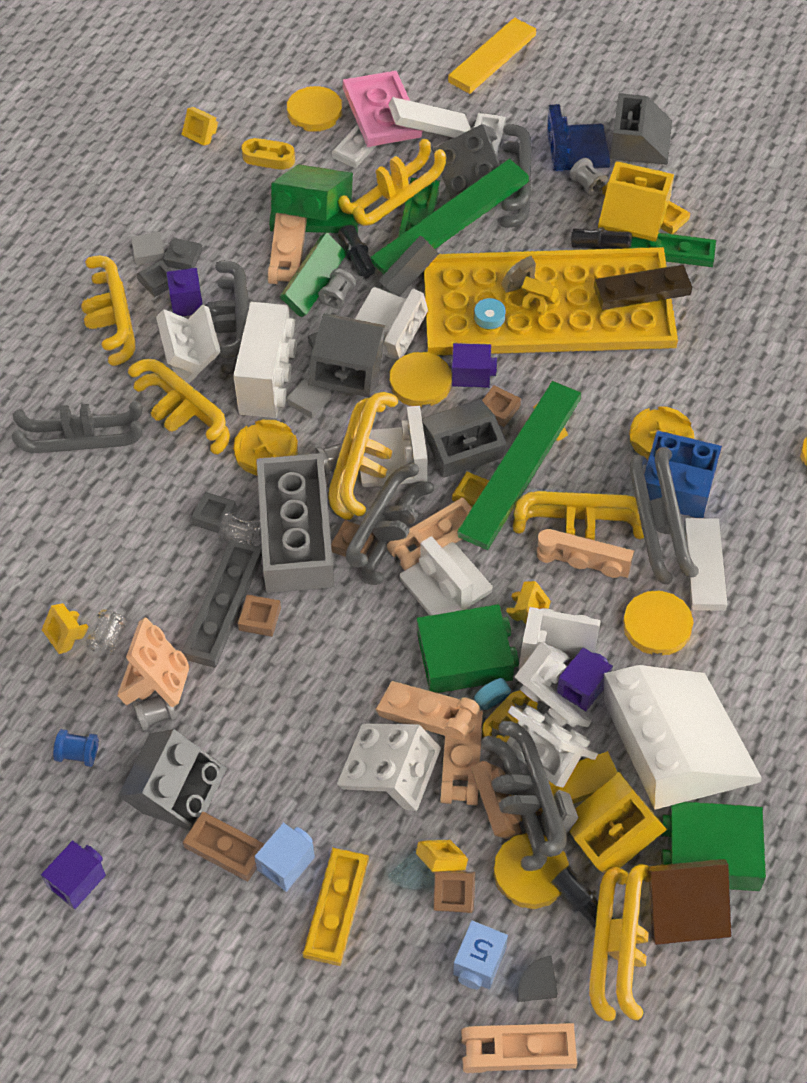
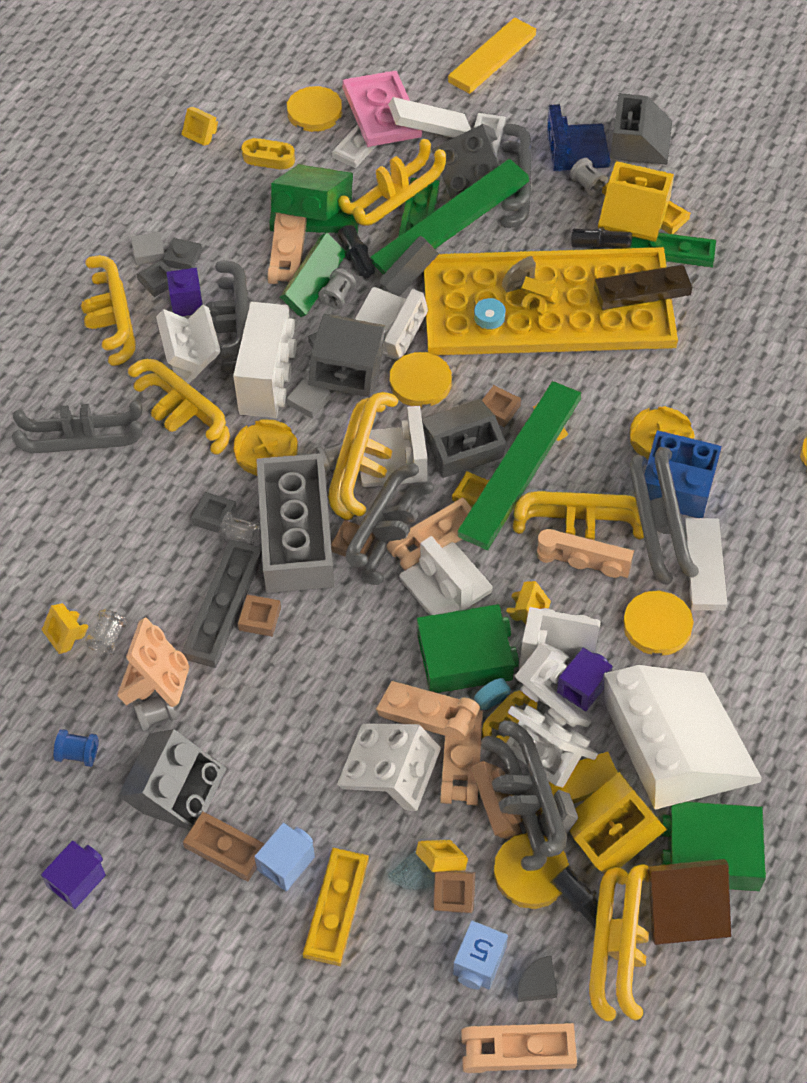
(472, 365): dark purple brick -> none

